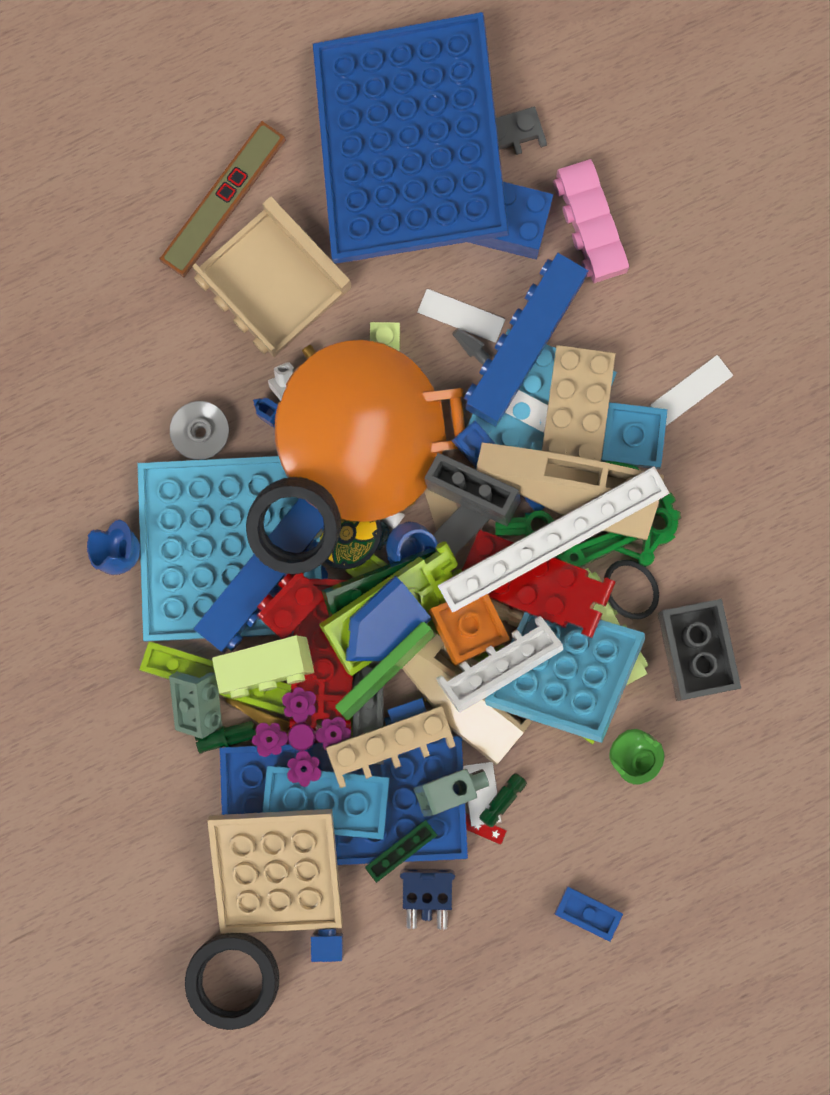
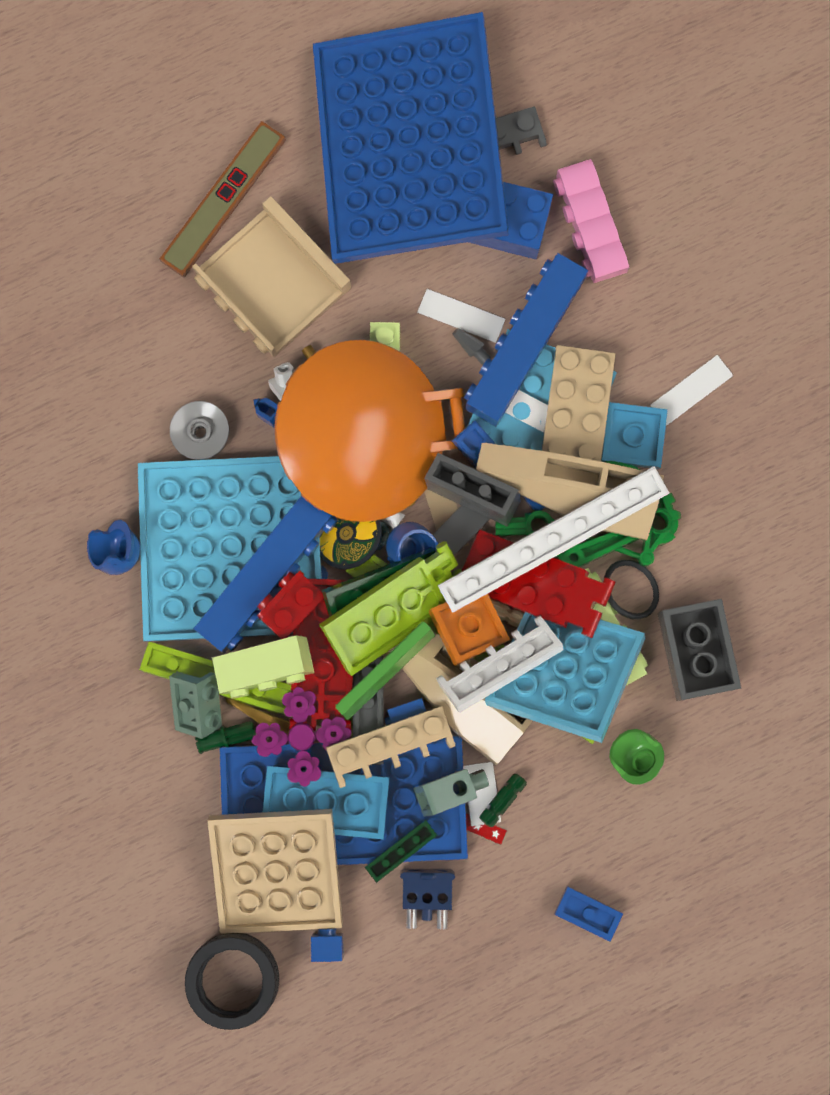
(287, 561): black tyre -> none
(384, 622): tile -> none

